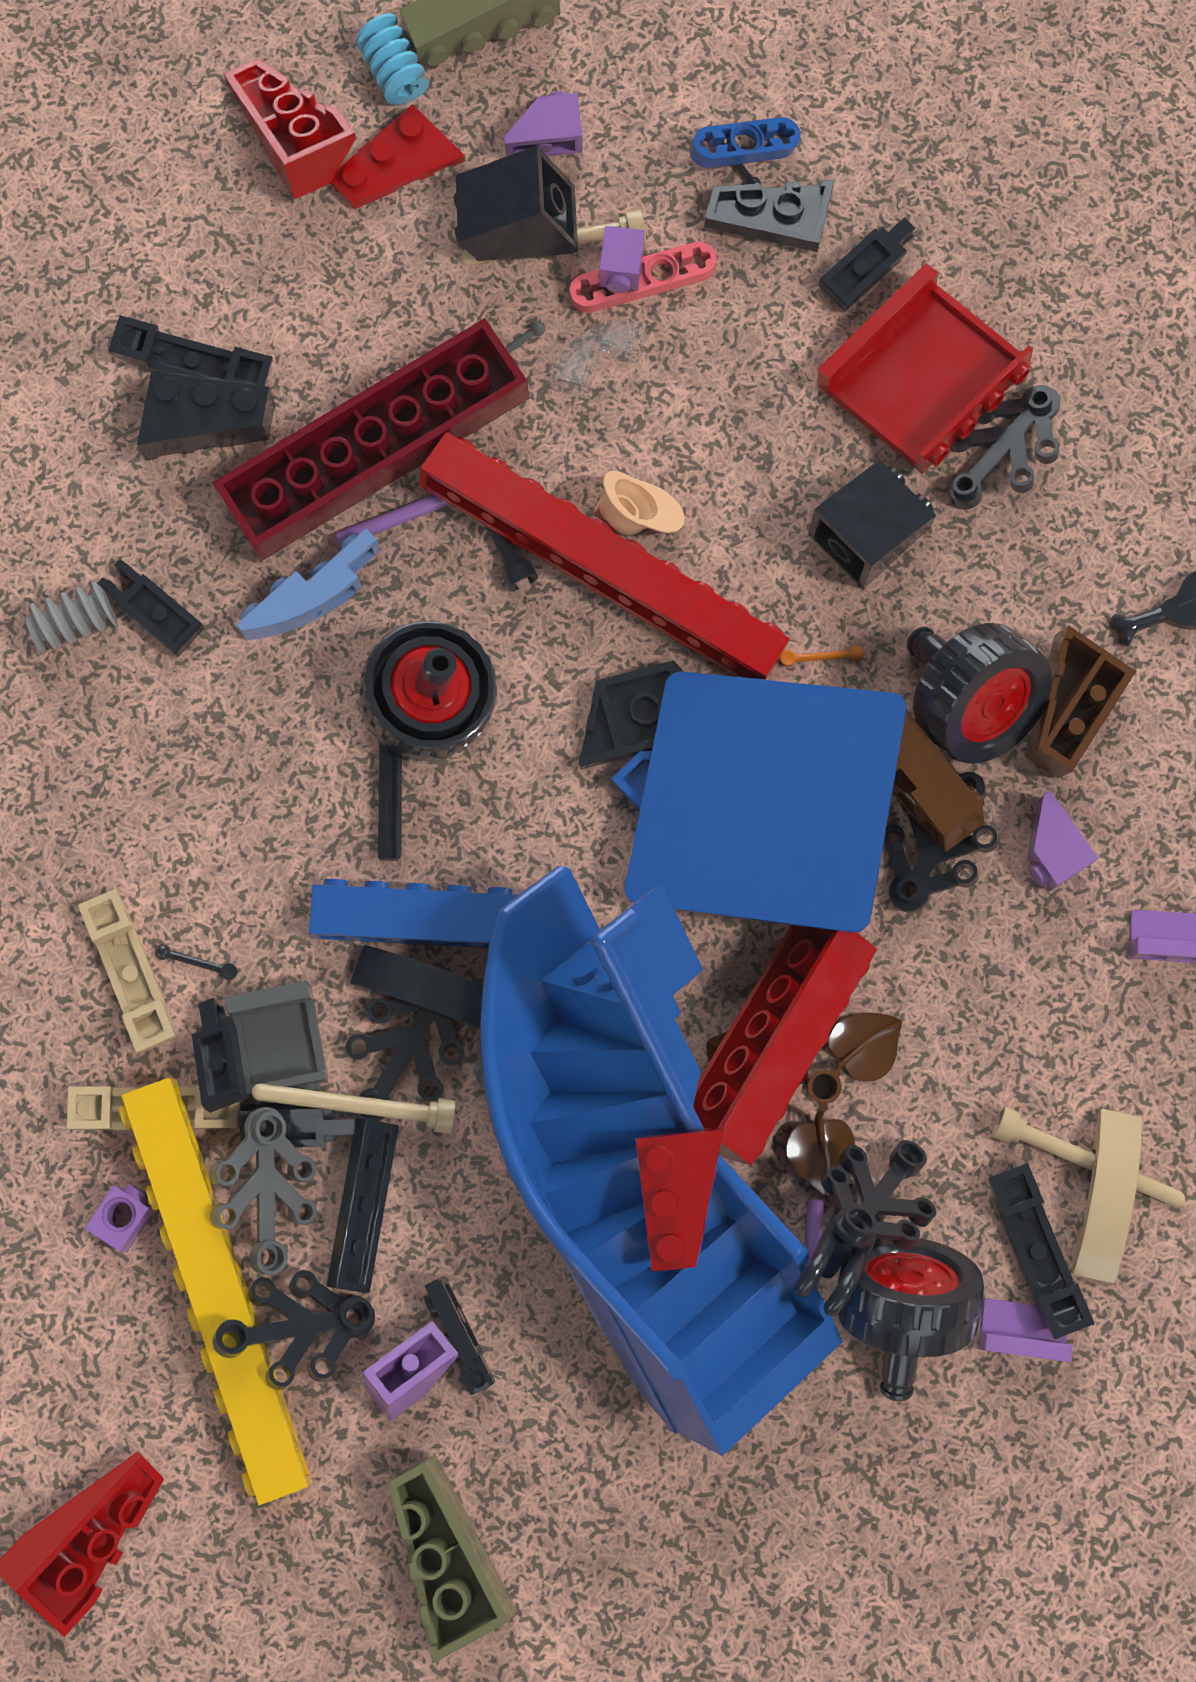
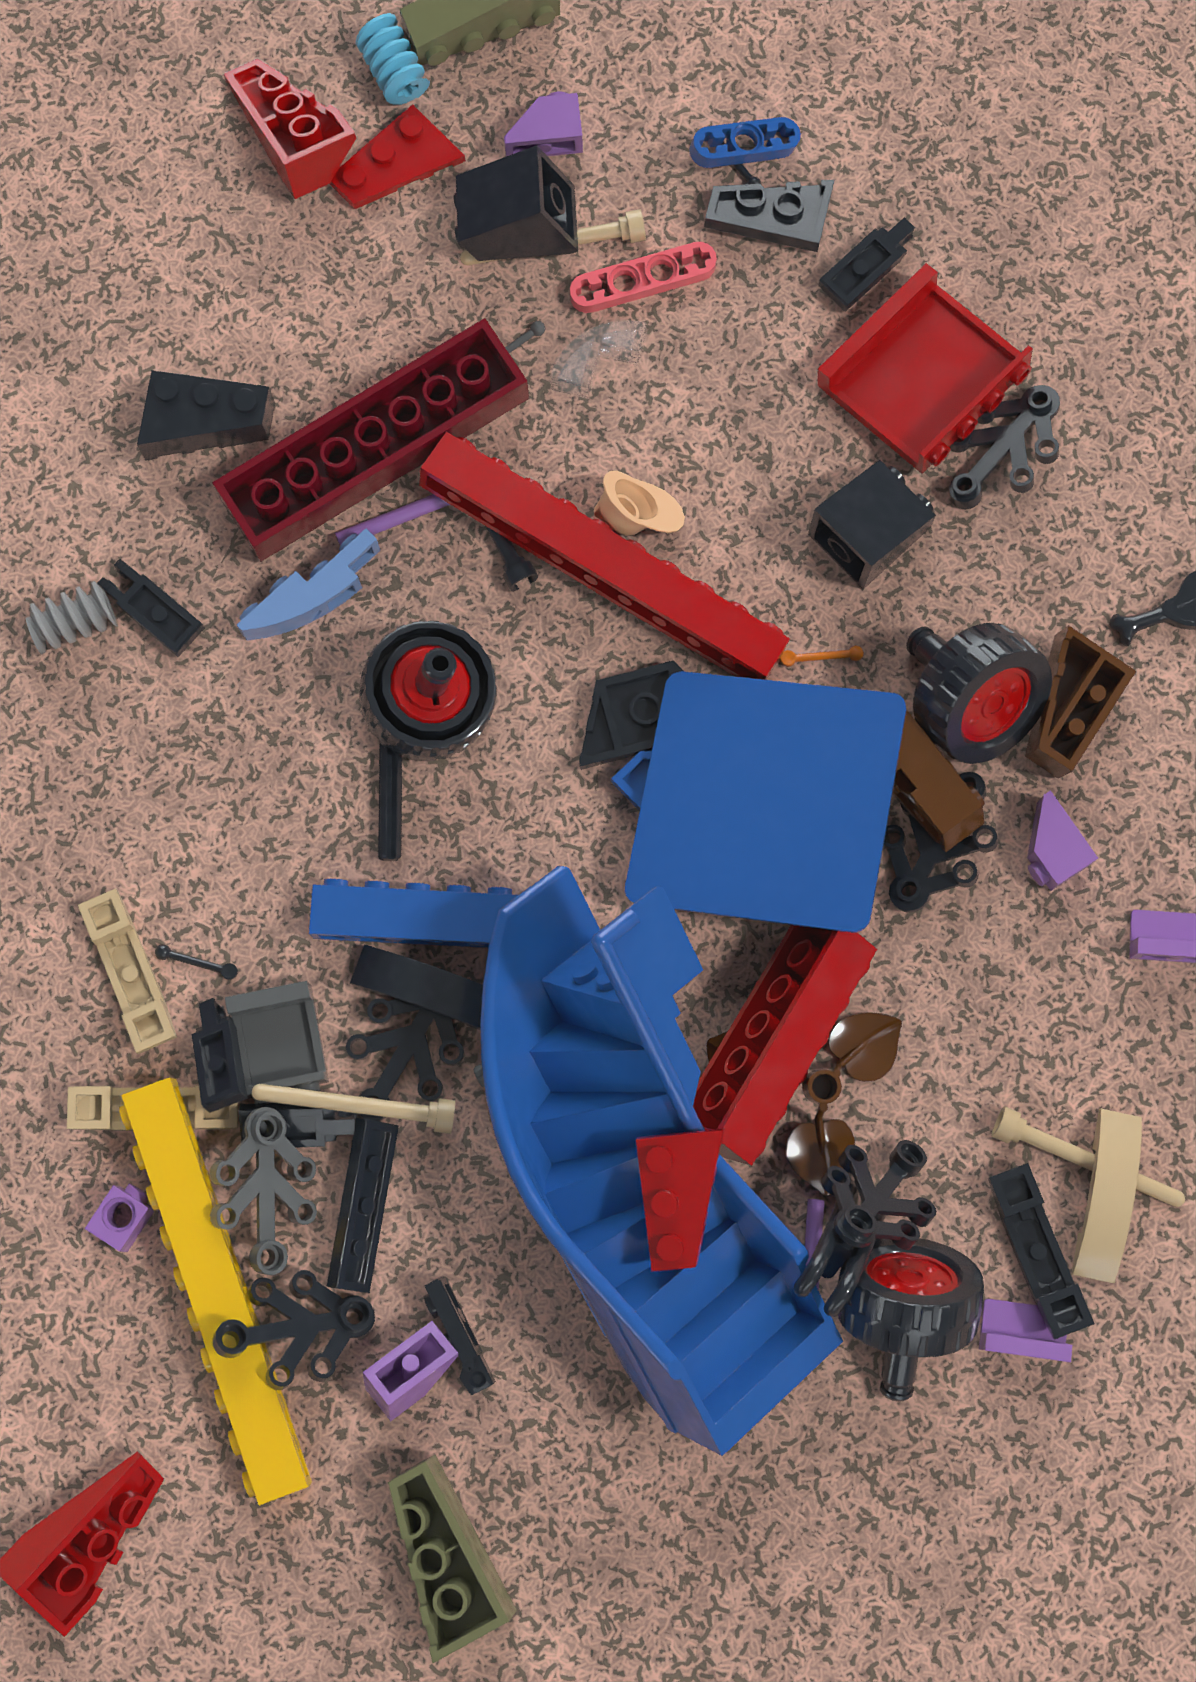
(154, 350): black slope -> none
(621, 259): medium lavender brick -> none

